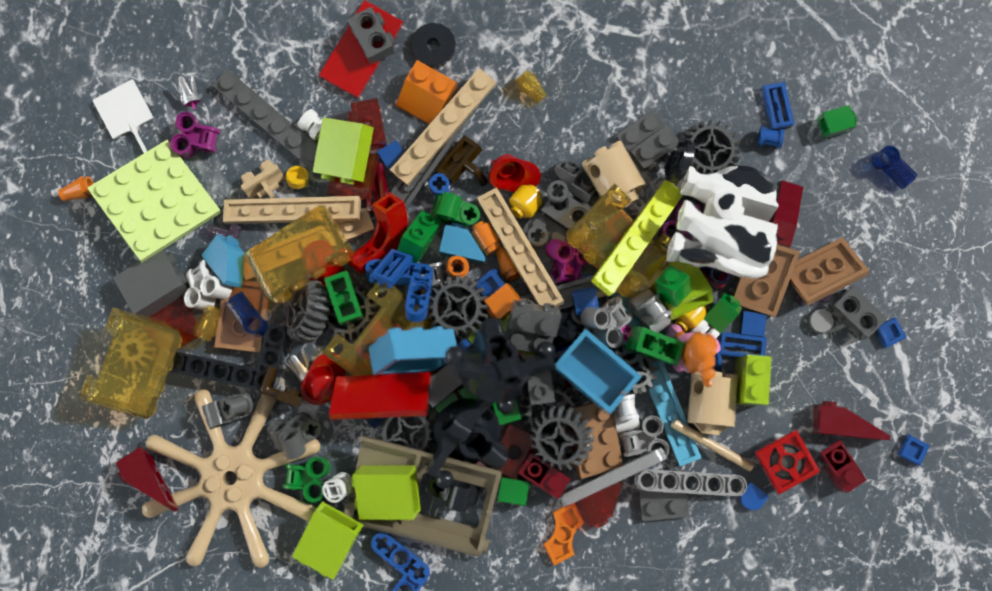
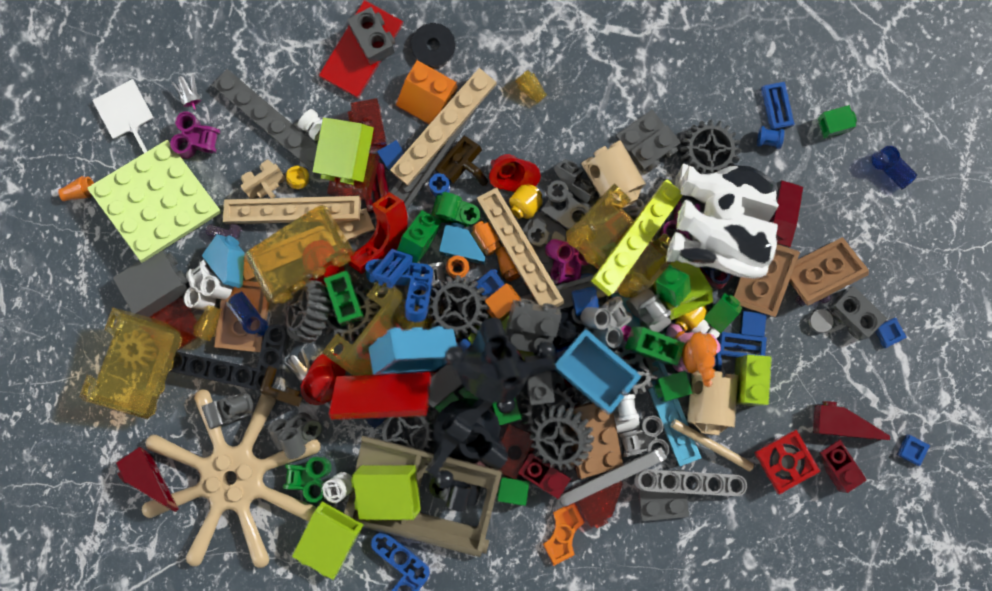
(672, 386): none -> green brick
(679, 161): black tile -> none
(753, 497): blue tile -> none

